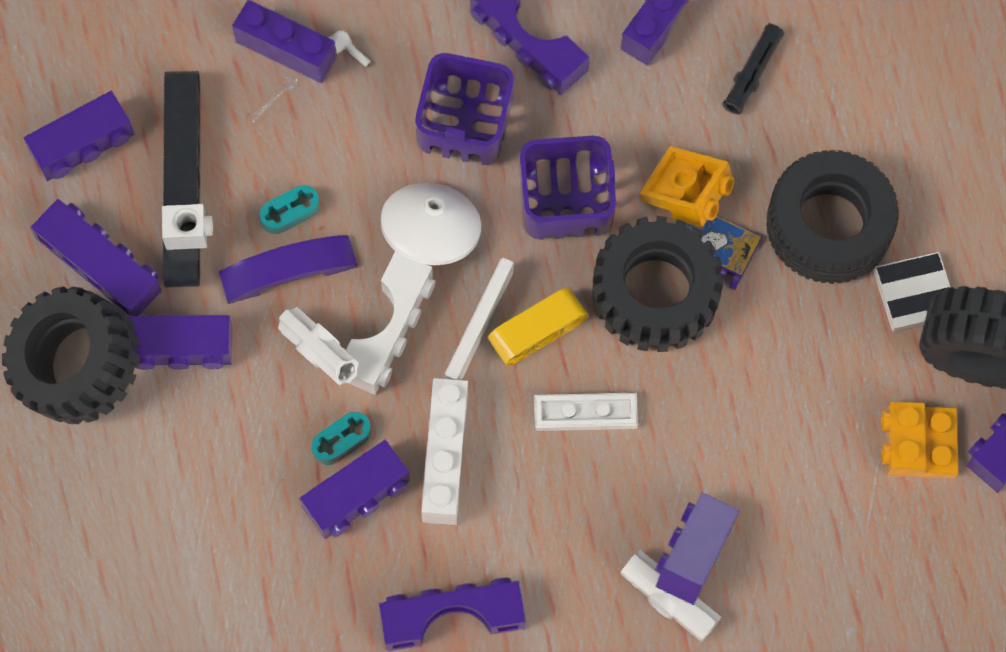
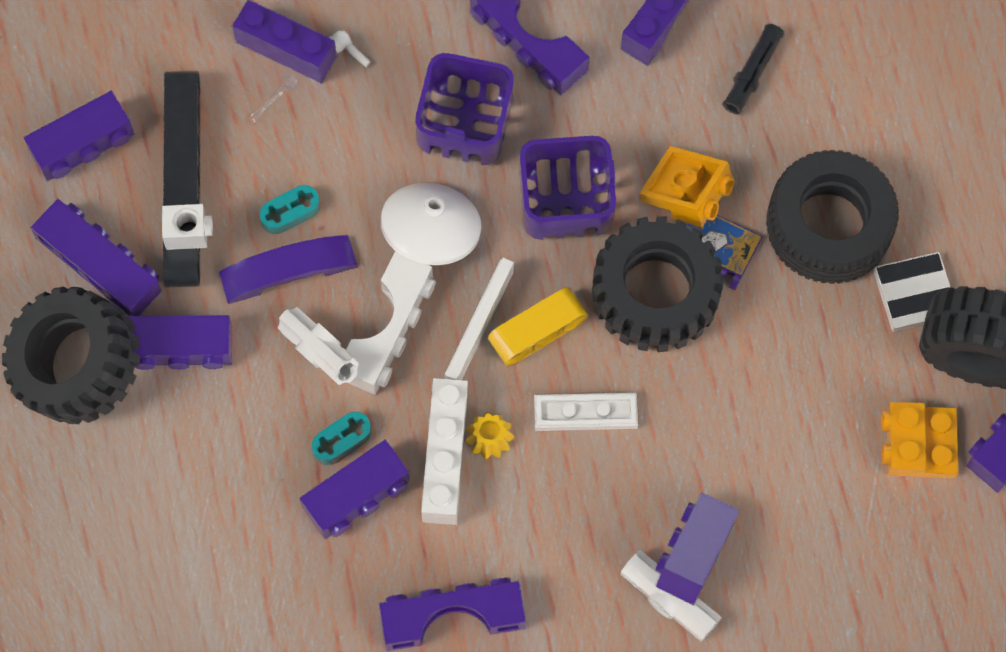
(489, 435): none -> yellow piece

